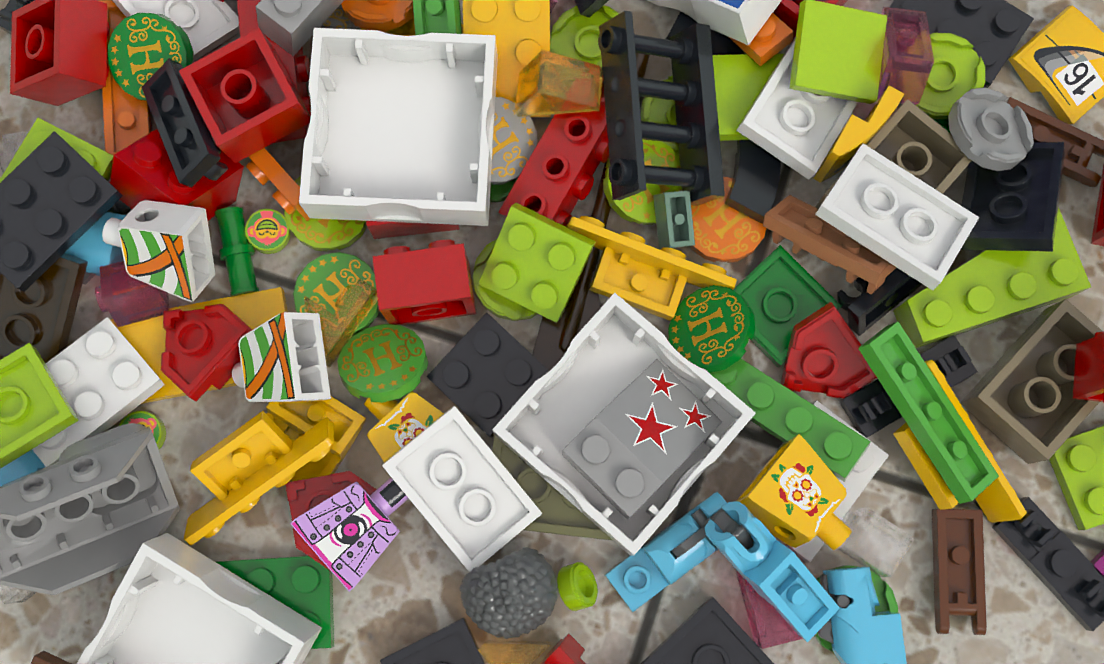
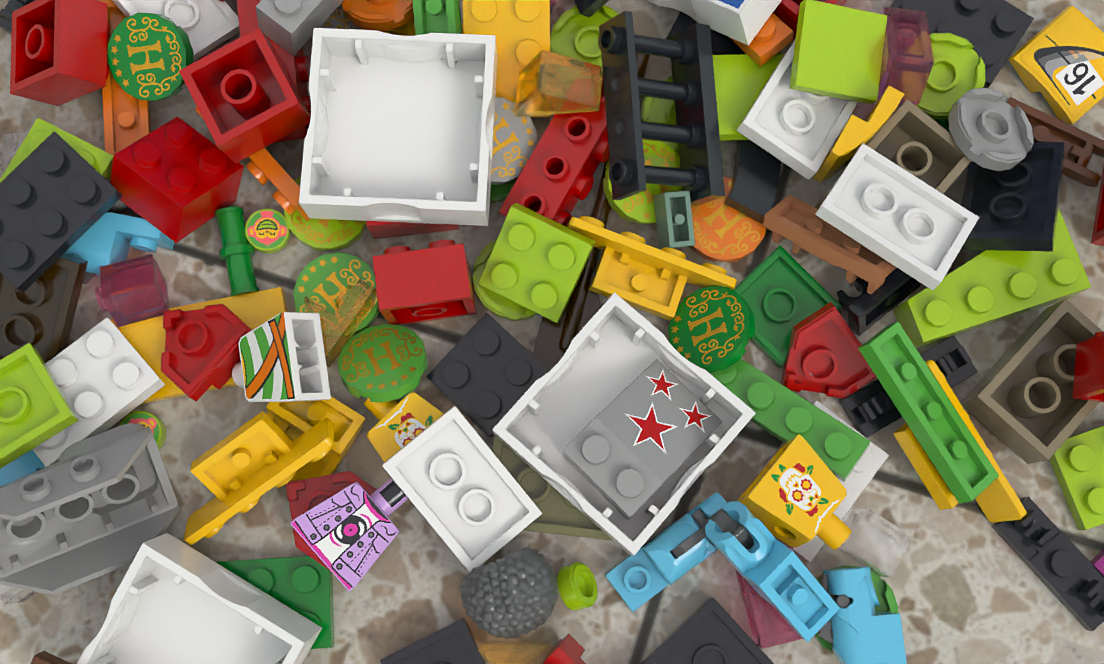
(165, 246): white torso -> none
(182, 126): black plate -> none
(959, 568): reddish brown hinge -> none

